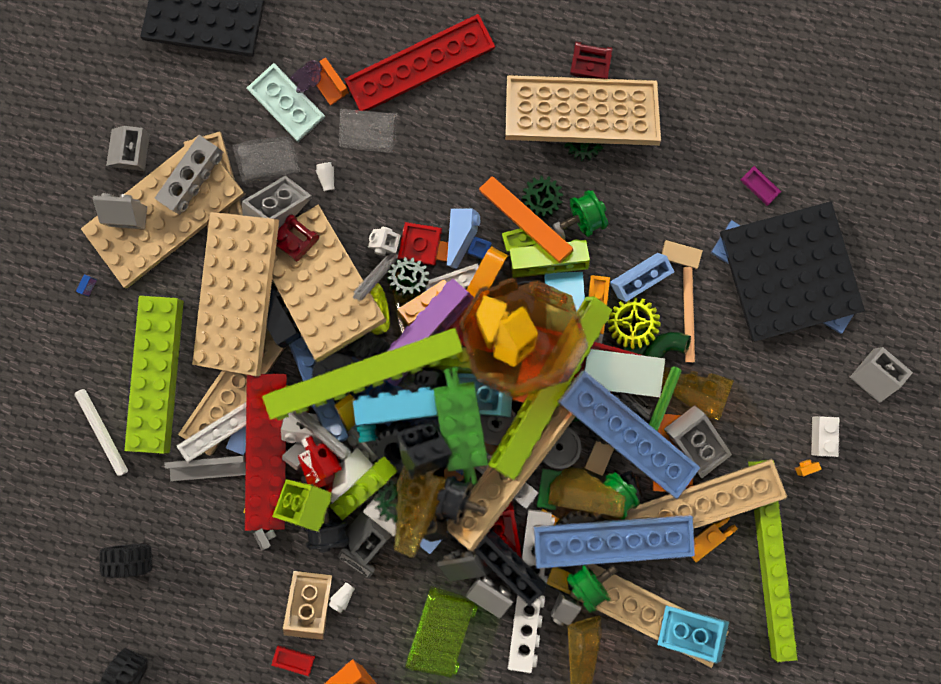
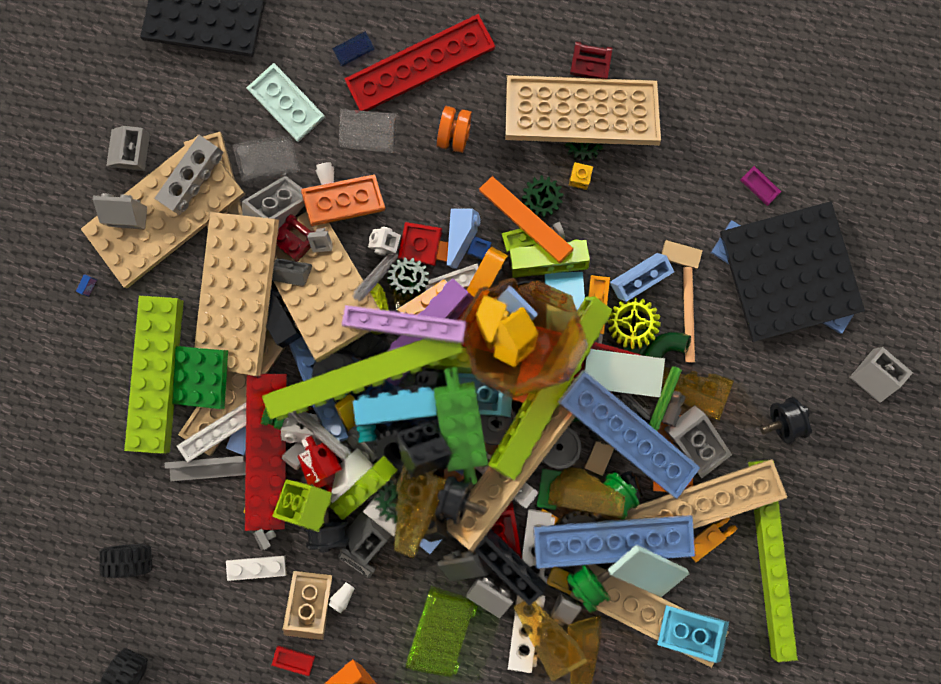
(101, 432): white axle -> none
(200, 377): none -> green plate
(256, 568): none -> white plate
(267, 421): none -> green wheel
(291, 272): none -> dark grey slope
(307, 76): clear purple plate -> none
(320, 240): none -> light grey tile
(330, 83): orange panel -> none
(342, 200): none -> orange tile
(353, 48): none -> clear blue tile
(404, 324): none -> lavender plate
(453, 128): none -> orange wheel
(515, 301): none -> light blue tile
(554, 647): none -> clear yellow wedge
(580, 176): none -> yellow brick
(587, 213): green wheel -> none
(648, 571): none -> light aqua tile
(673, 410): none -> dark grey bar
(789, 420): none -> black wheel
(807, 467): light orange plate -> none
(825, 436): white brick -> none

